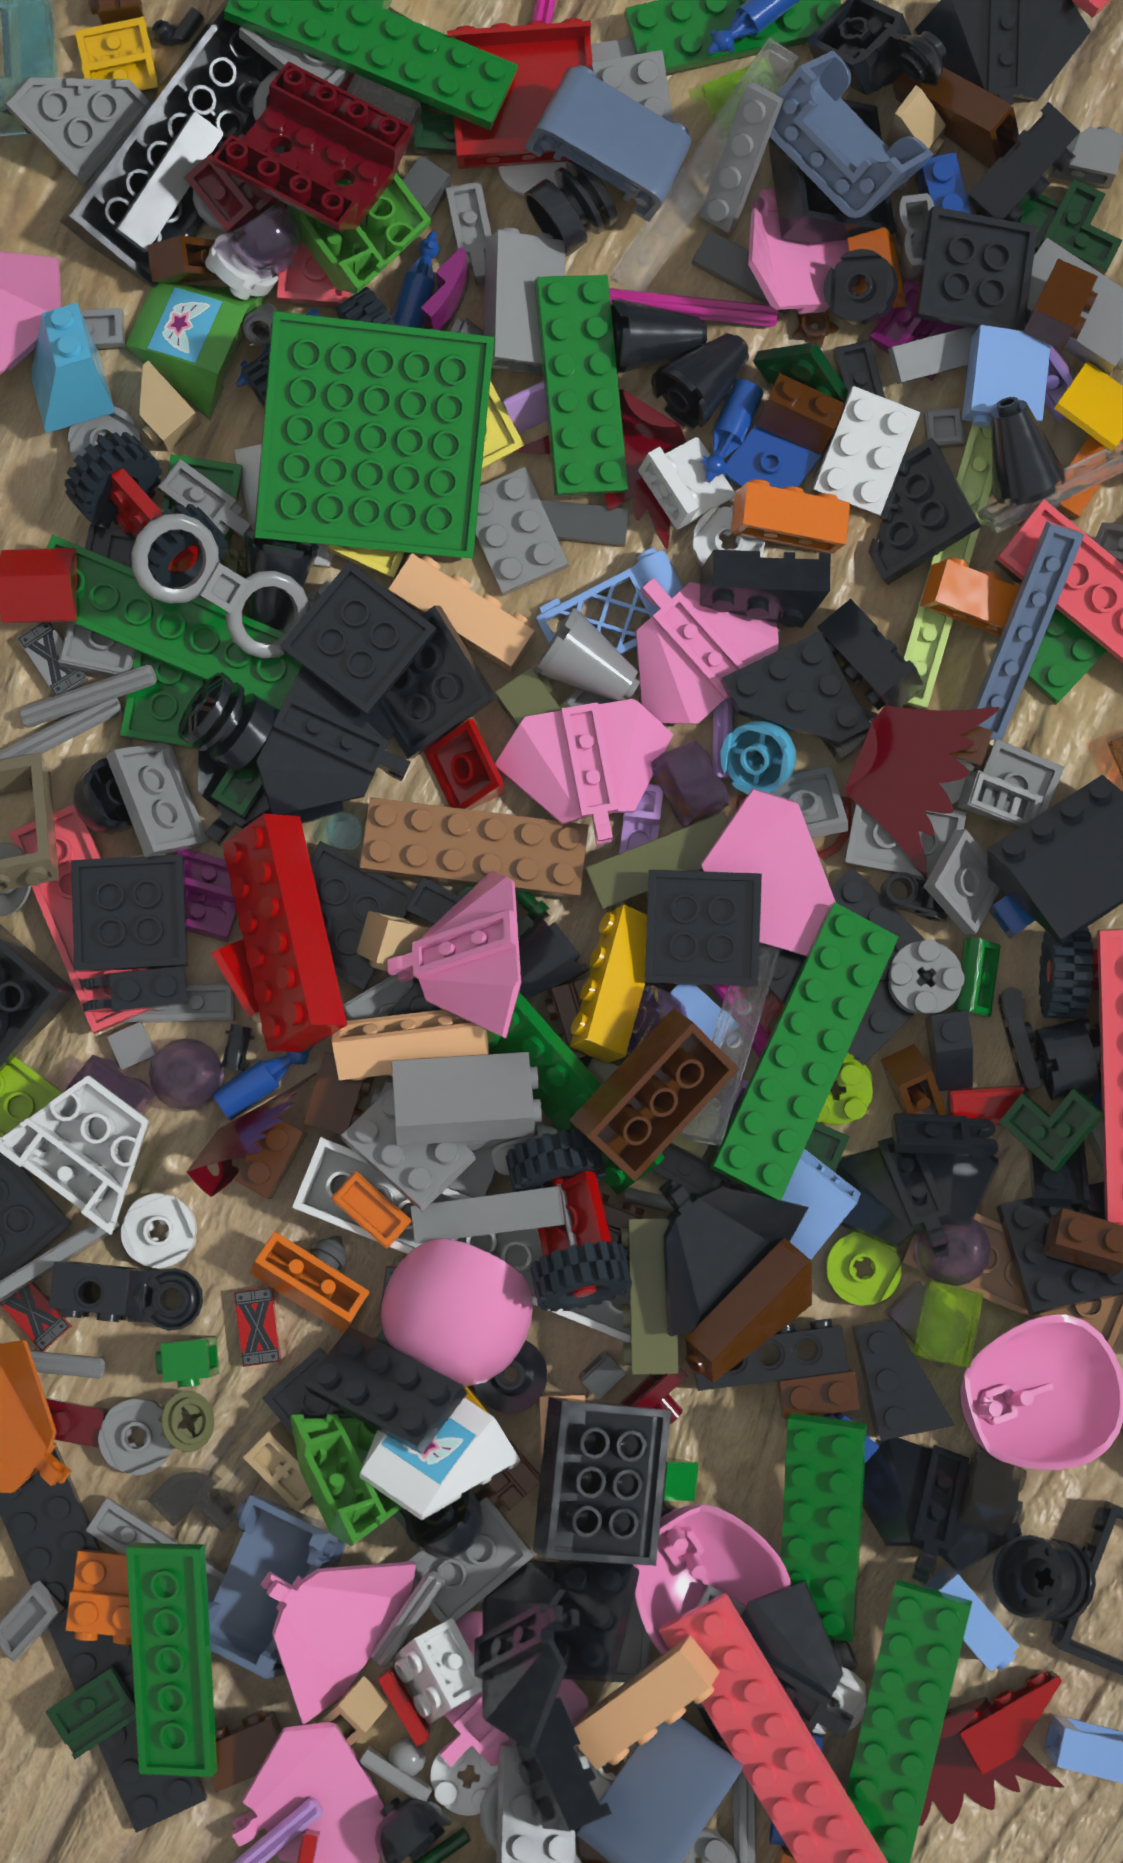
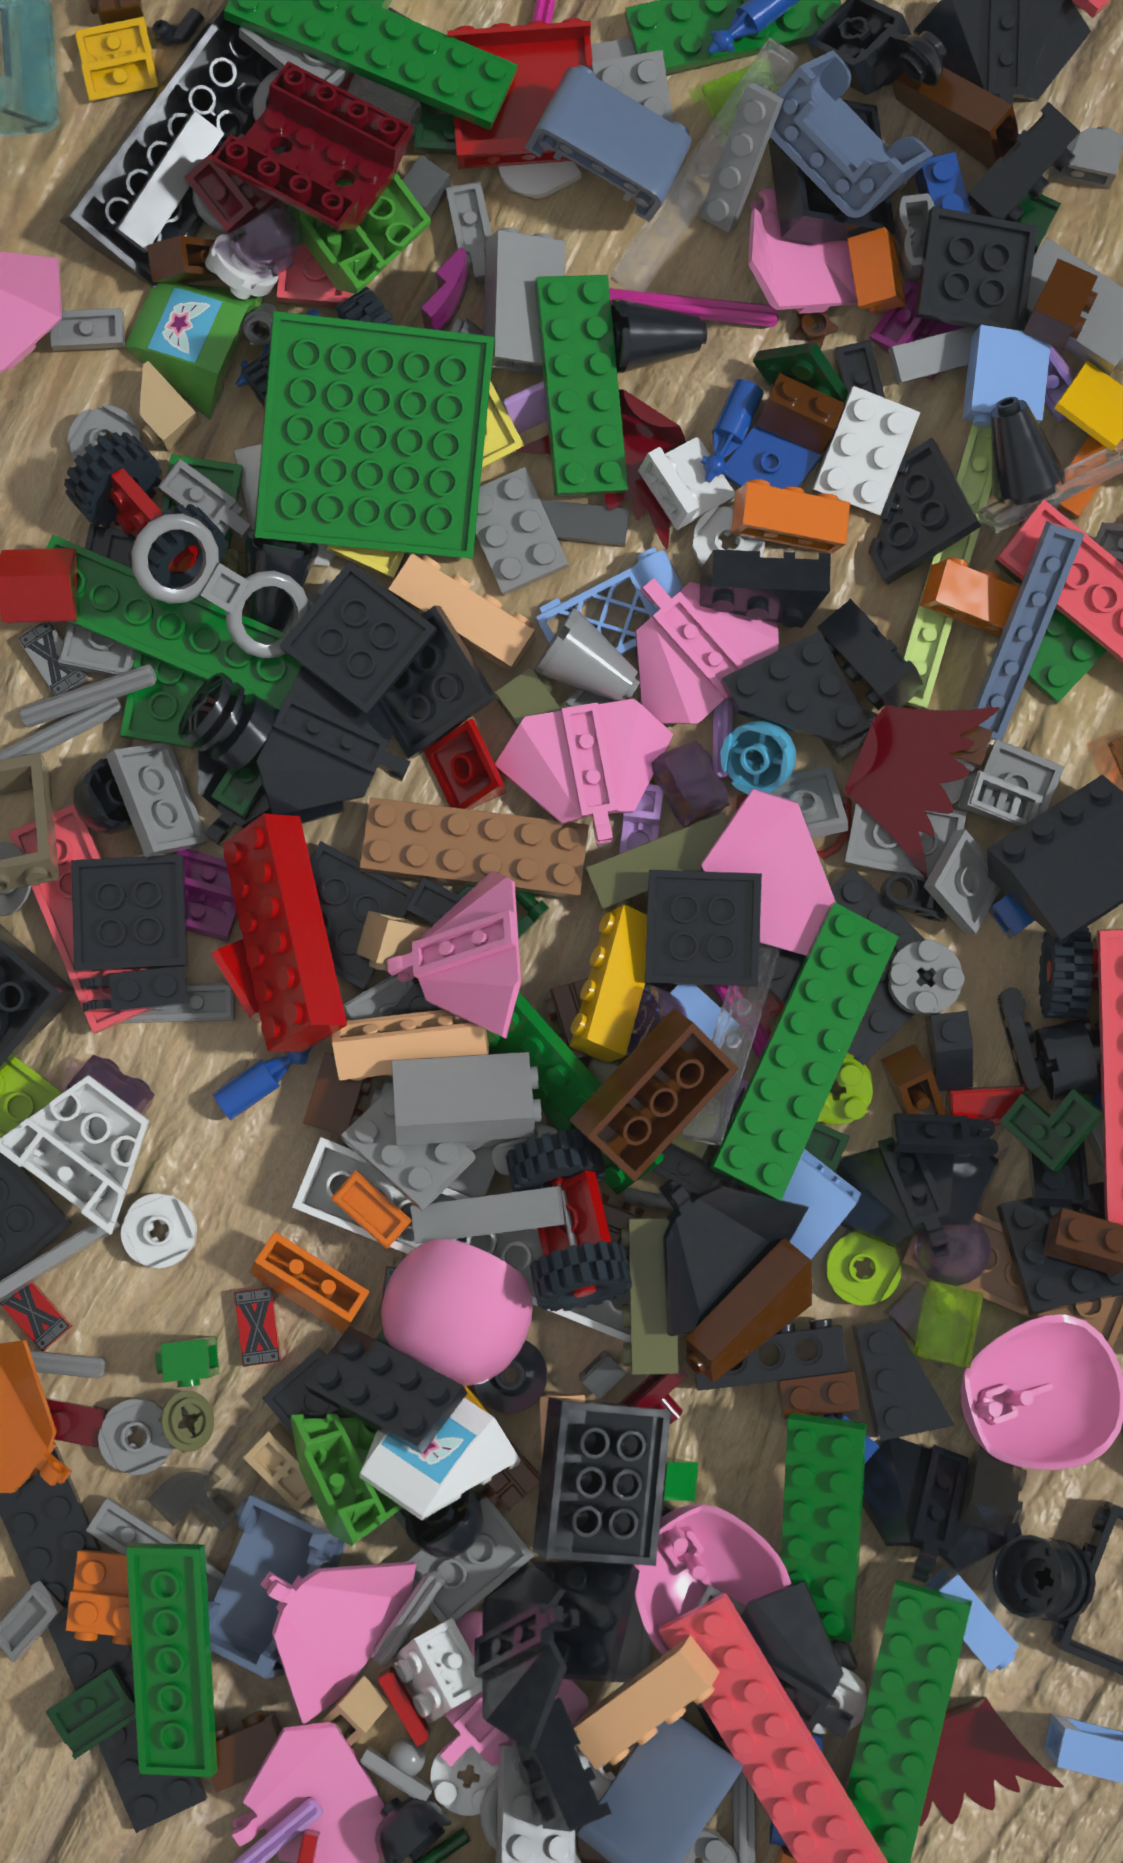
(68, 371): medium azure slope -> none
(77, 117): light grey plate -> none
(124, 1293): black brick -> none
(131, 1046): light grey tile -> none
(186, 1074): clear purple cylinder -> none
(236, 1047): black pin -> none
(237, 1140): dark red piece -> none
(266, 1170): reddish brown brick -> none
(330, 1252): dark grey plate -> none
(344, 831): clear light blue tile -> none
(416, 285): blue wheel -> none
(546, 958): black cone -> none
(575, 203): black wheel -> none
(700, 379): black cone -> none
(729, 264): dark grey tile -> none
(875, 301): black plate -> none
(918, 119): tan slope -> none
(944, 427): light grey tile -> none
(980, 969): green brick -> none
(1003, 1727): red slope -> none
(1073, 230): dark green plate -> none

